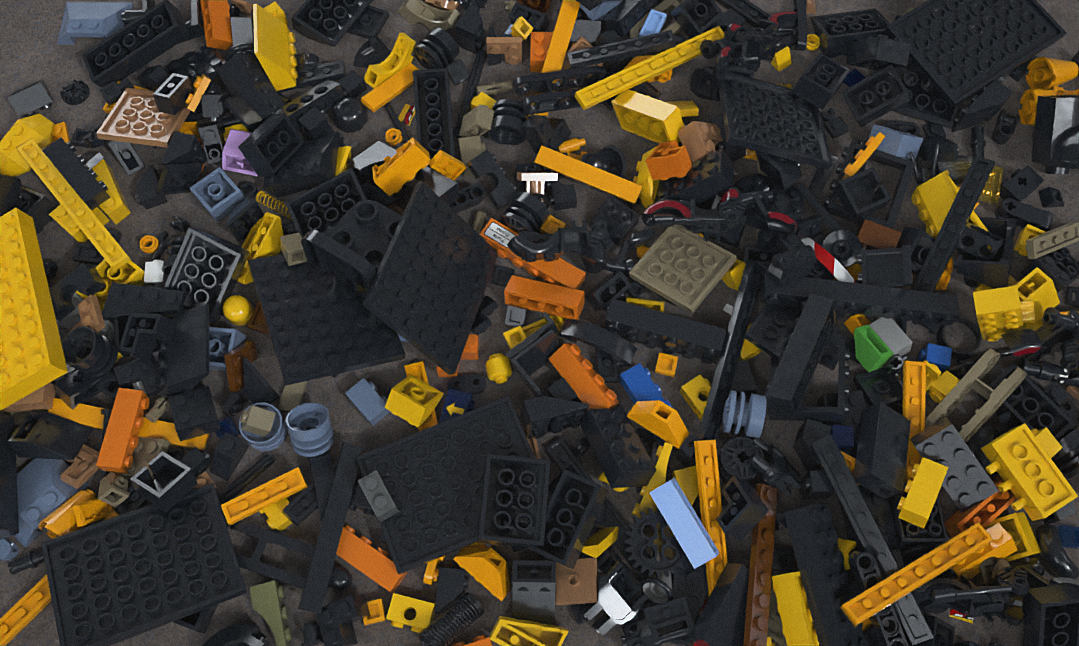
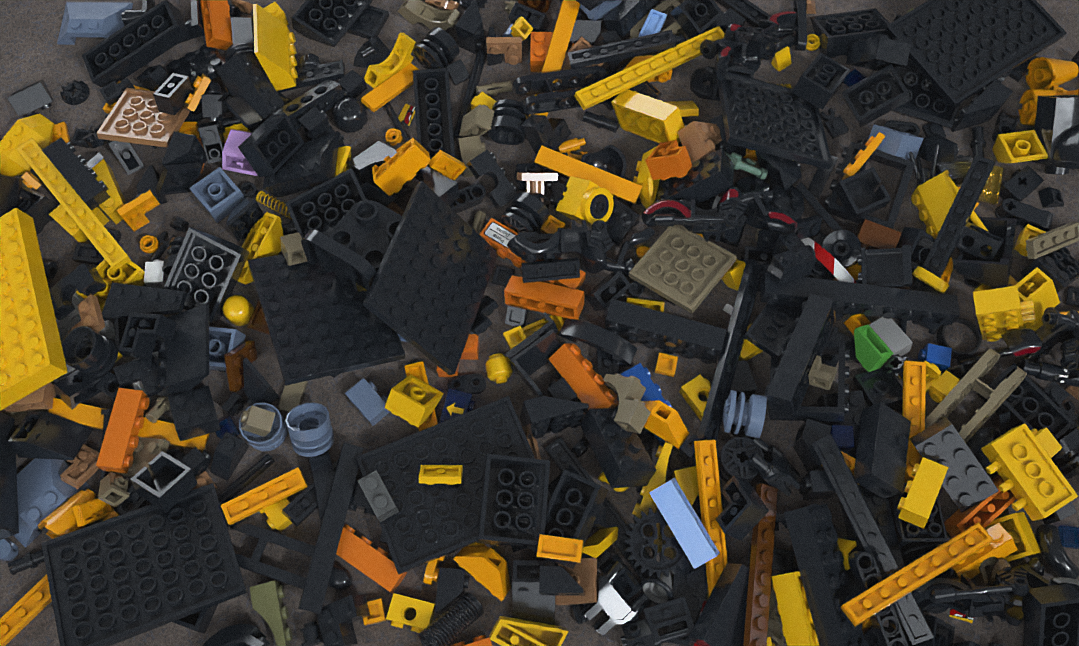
(31, 181): none -> light orange plate
(135, 211): none -> light orange plate
(441, 474): none -> yellow plate
(550, 270): none -> black tile
(558, 582): none -> black slope
(560, 548): none -> light orange tile
(585, 202): none -> yellow piece
(600, 121): none -> black pin
(631, 411): none -> dark tan arch
(748, 165): none -> sand green plate
(821, 374): none -> dark tan panel
(930, 279): none -> yellow beam
(1018, 147): none -> yellow slope

